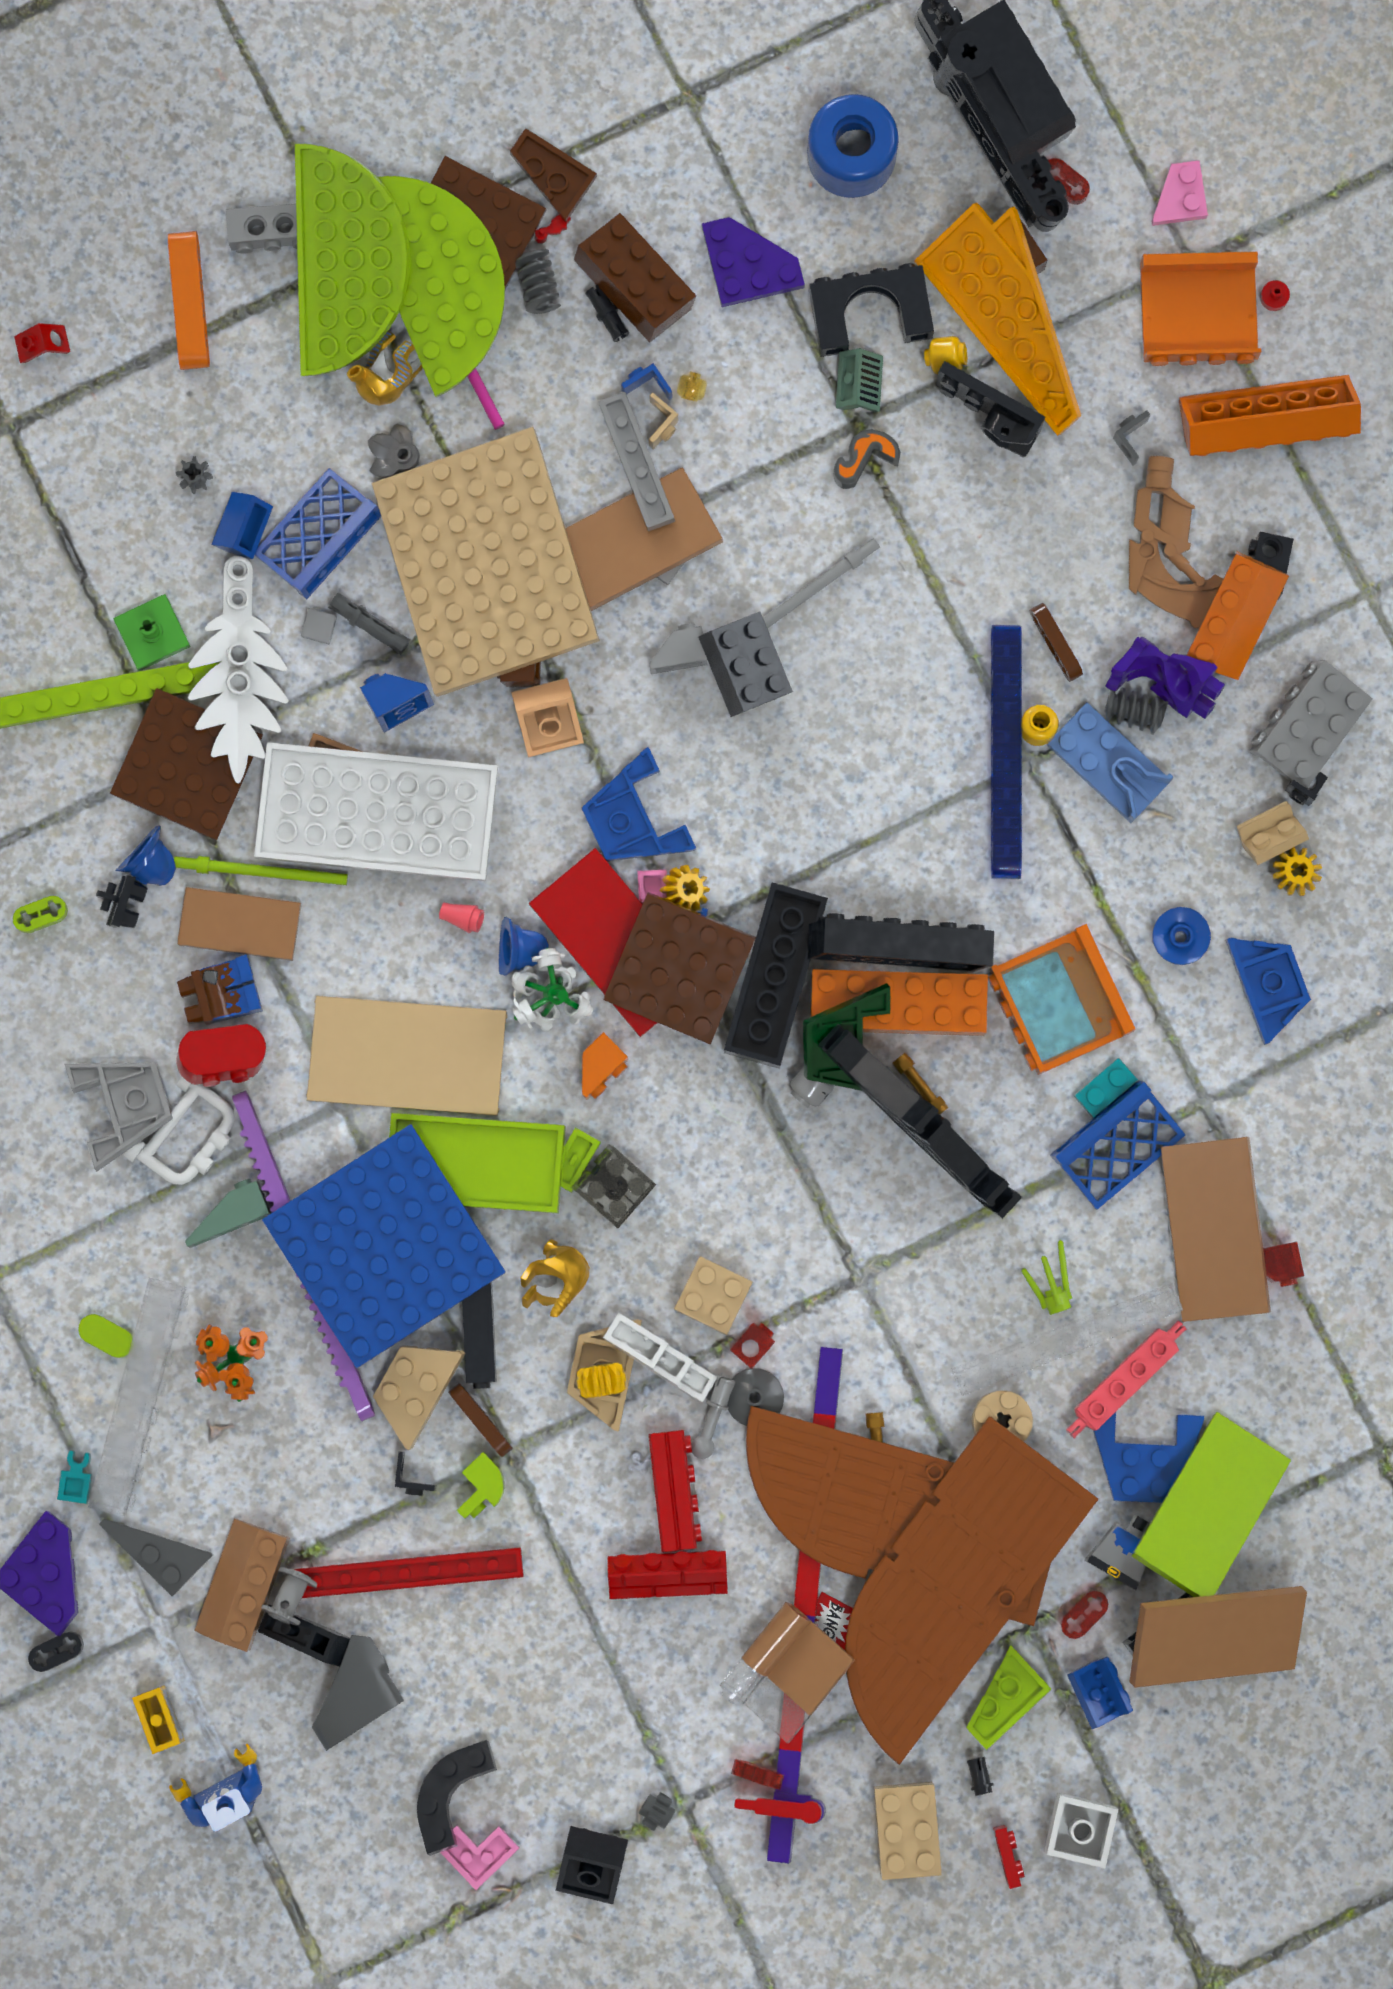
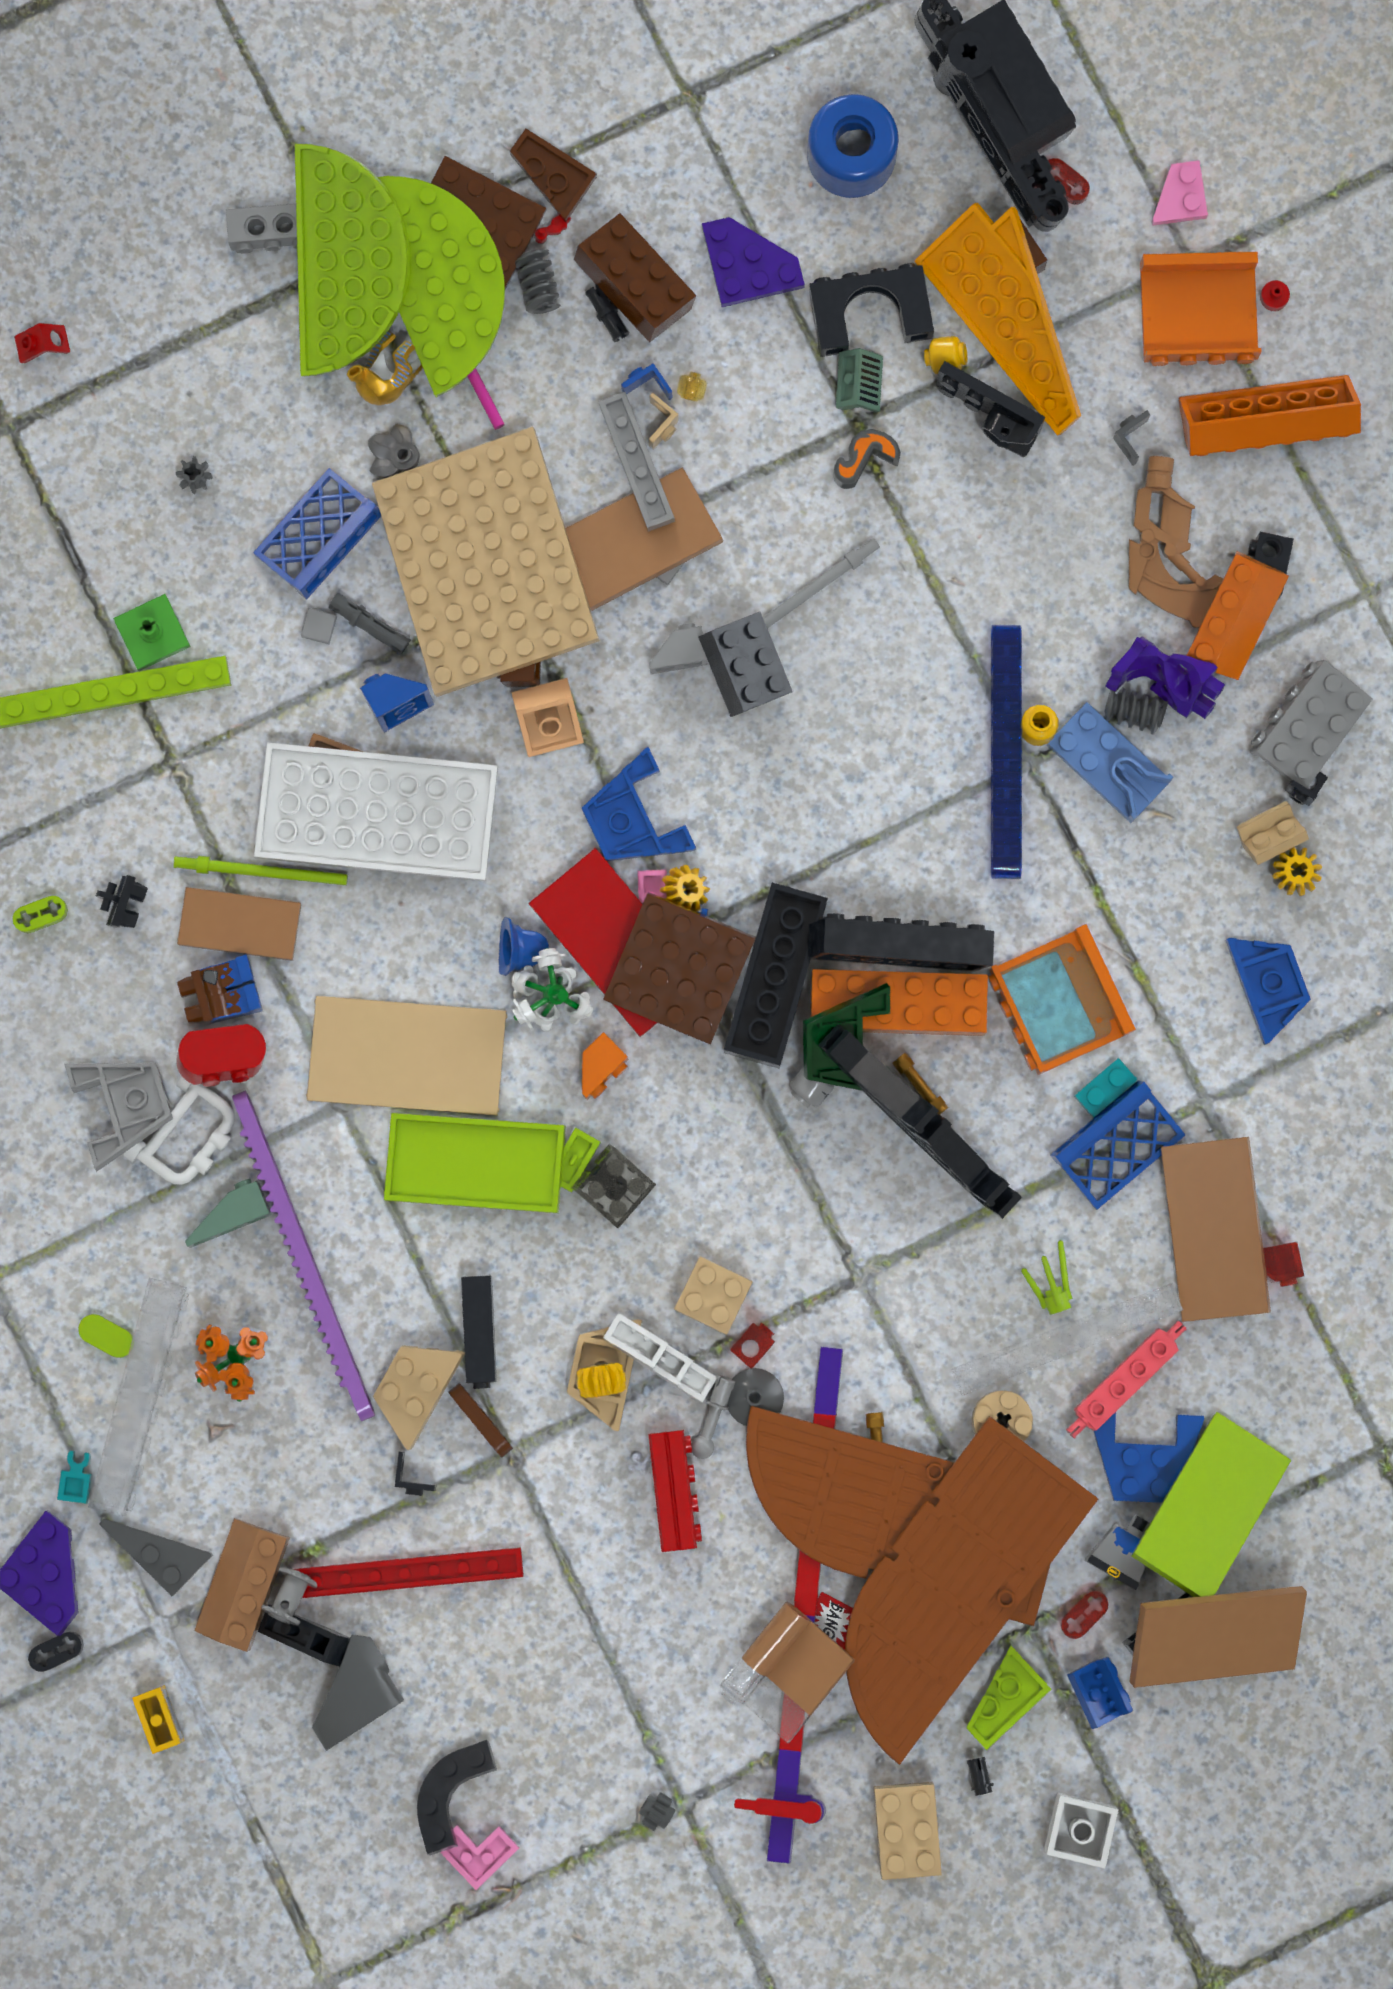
(150, 861): blue piece -> none
(173, 768): reddish brown plate -> none
(188, 300): orange beam -> none
(225, 1800): blue torso -> none
(237, 674): white plant -> none
(242, 525): blue brick -> none
(383, 1246): blue plate -> none
(463, 916): coral cone -> none
(488, 1480): lime brick -> none
(571, 1274): pearl gold piece -> none
(591, 1865): black slope -> none
(667, 1574): red brick -> none
(757, 1774): clear red beam -> none
(1012, 1869): red plate -> none
(1056, 642): reddish brown beam -> none
(1194, 928): blue dish -> none

